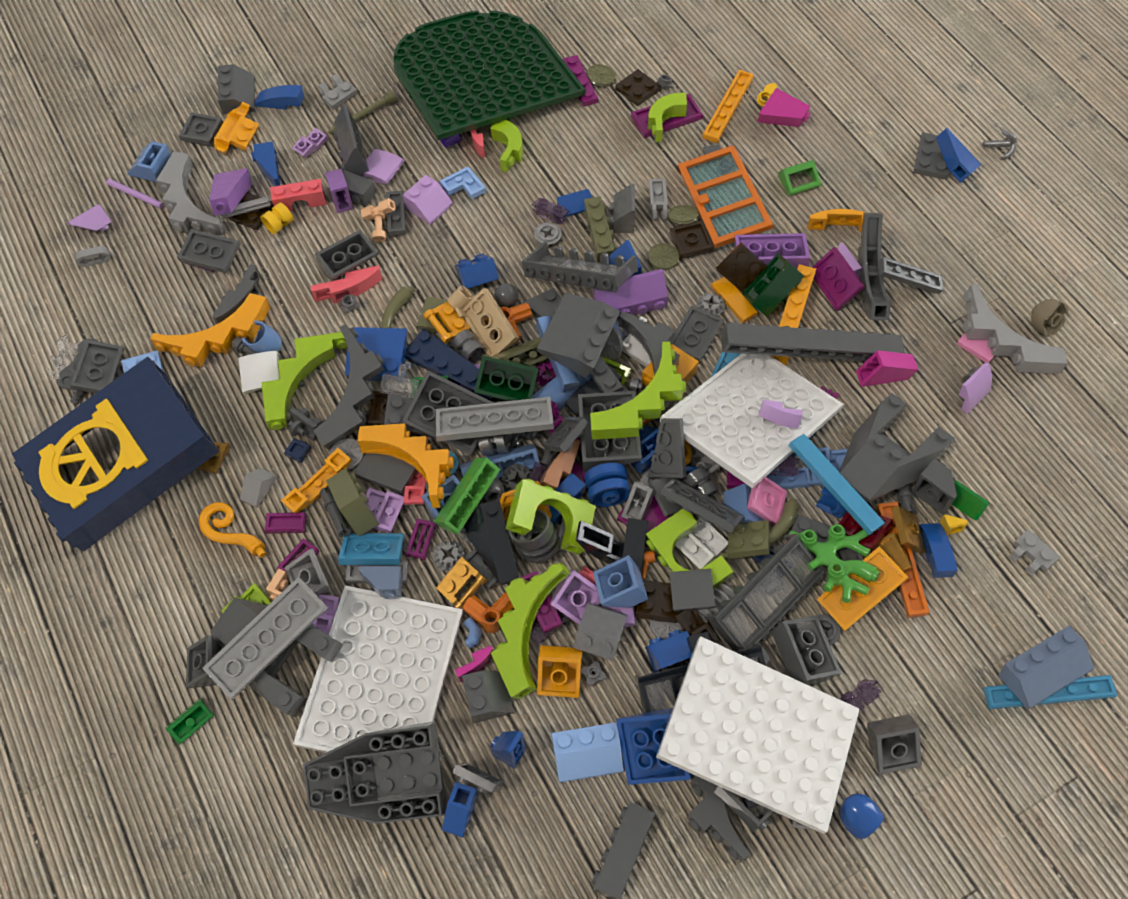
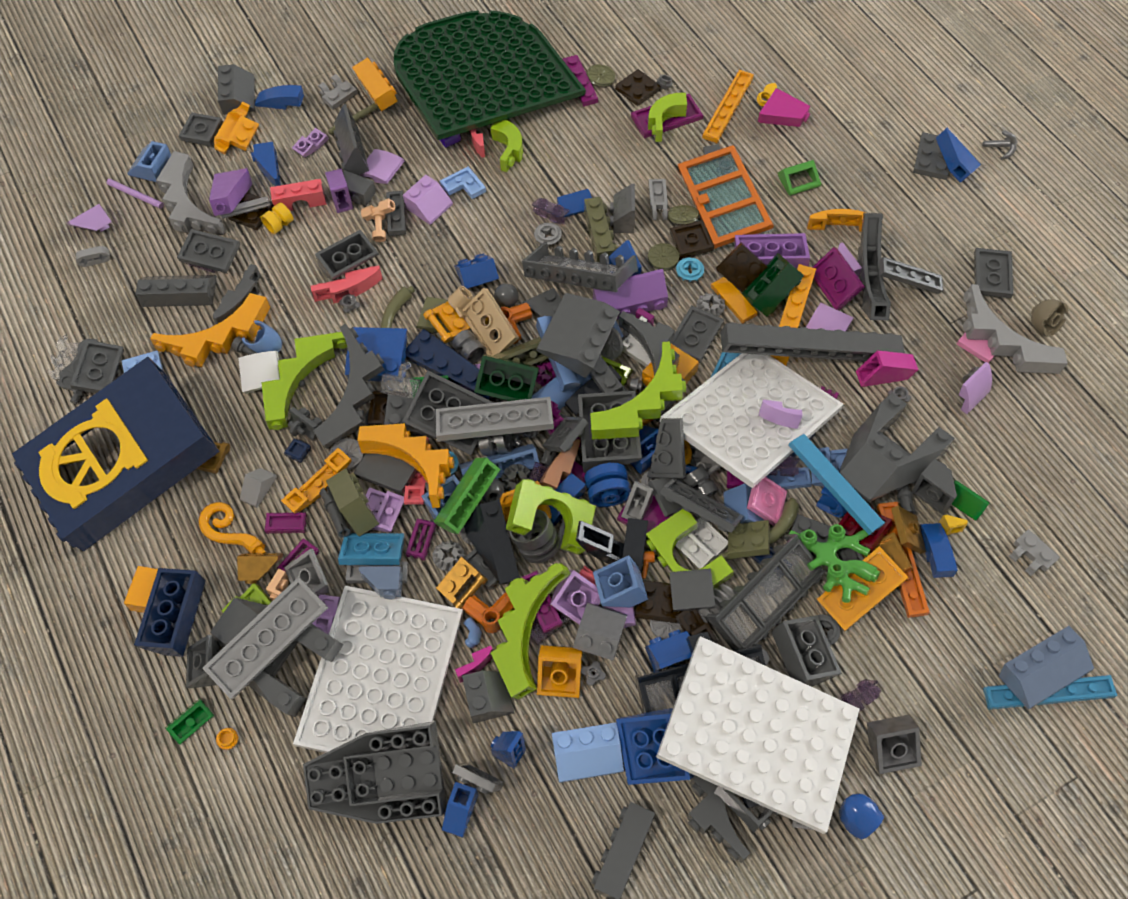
(140, 589): none -> light orange brick
(170, 611): none -> dark blue slope
(176, 290): none -> dark grey slope
(227, 738): none -> light orange plate
(255, 565): none -> pearl gold slope
(375, 83): none -> light orange brick
(650, 318): none -> magenta tile
(696, 266): none -> medium azure gear
(829, 319): none -> lavender slope
(901, 391): none -> flat silver plate
(993, 272): none -> dark grey plate

